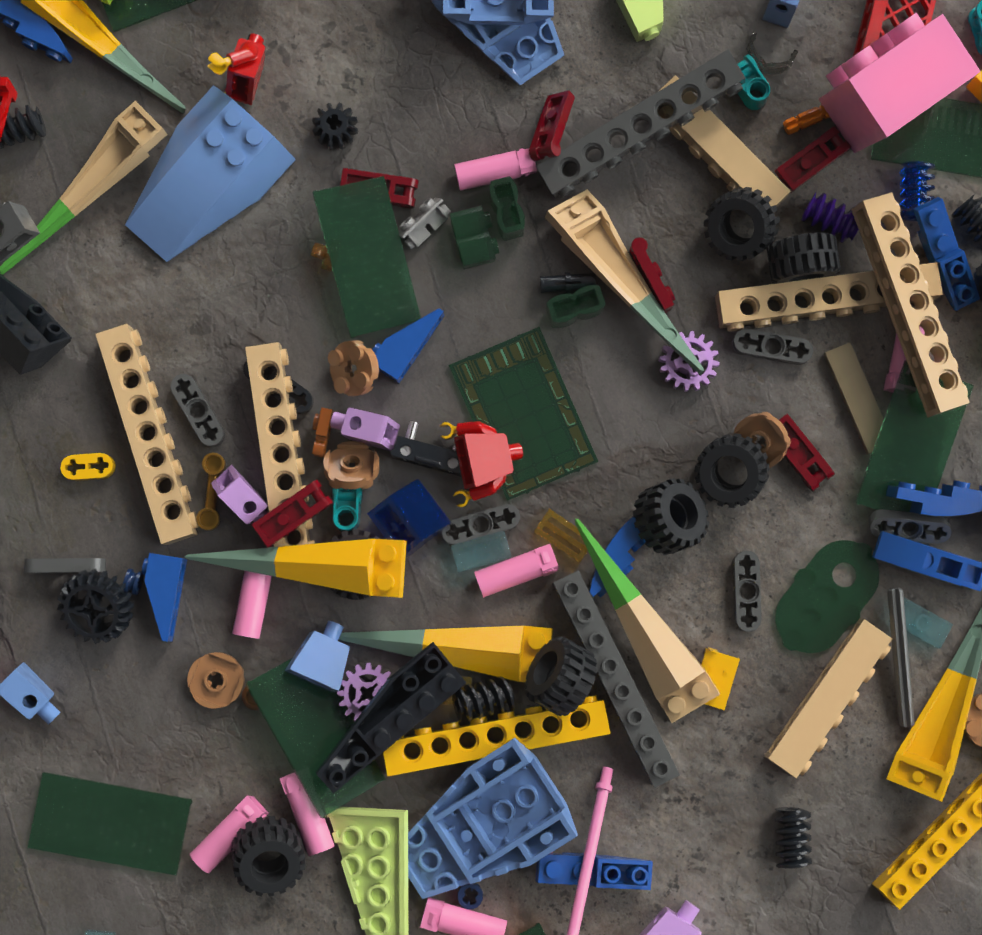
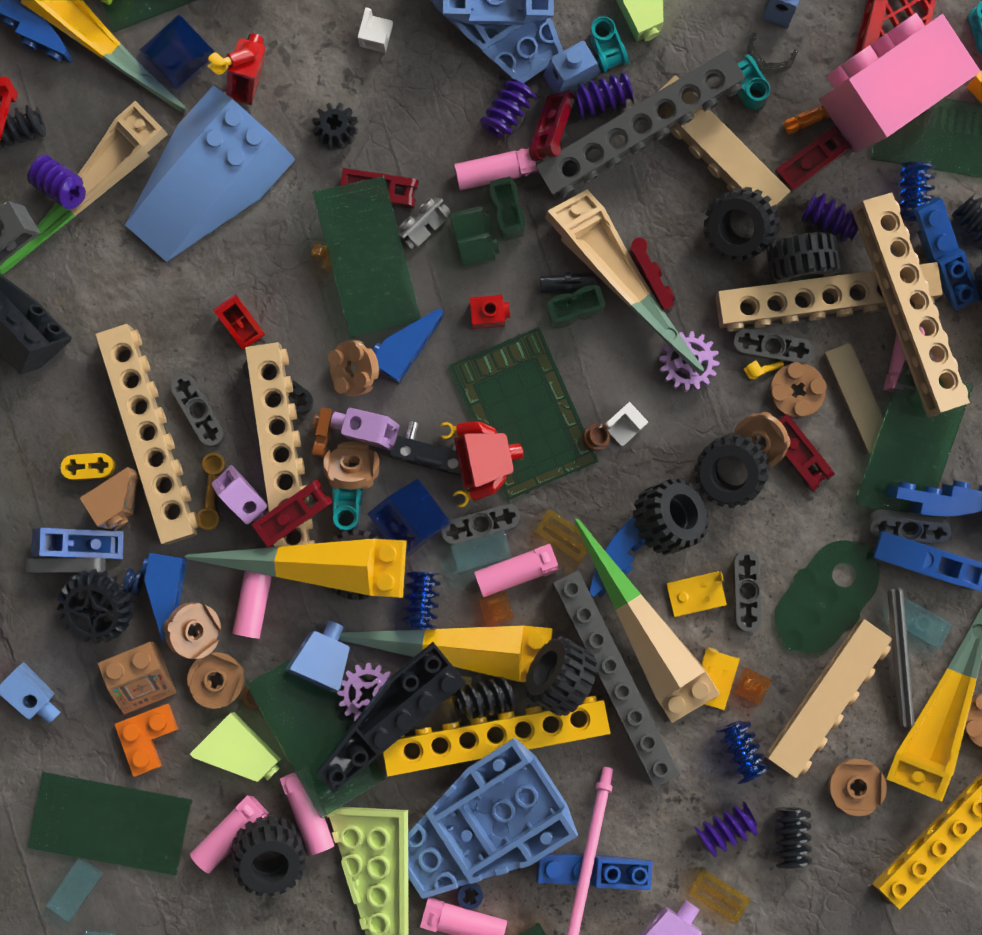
(56, 182): none -> dark purple piece
(74, 889): none -> clear light blue tile
(77, 543): none -> blue slope
(114, 500): none -> medium nougat slope
(137, 677): none -> medium nougat slope
(138, 735): none -> orange plate
(177, 51): none -> clear blue slope
(177, 628): none -> plate
(238, 750): none -> yellowish green slope
(239, 321): none -> red slope
(374, 32): none -> white panel
(421, 600): none -> clear blue piece
(489, 311): none -> red brick
(496, 609): none -> clear orange tile
(506, 108): none -> dark purple piece
(573, 67): none -> medium blue torso
(596, 437): none -> reddish brown plate
(604, 94): none -> dark purple piece
(608, 49): none -> teal piece
(626, 424): none -> white panel
(696, 593): none -> yellow piece
(698, 882): none -> clear yellow tile
(727, 830): none -> dark purple piece
(743, 750): none -> clear blue piece
(752, 686): none -> clear orange tile
(754, 370): none -> yellow hand
(812, 384): none -> medium nougat plate
(868, 775): none -> medium nougat plate

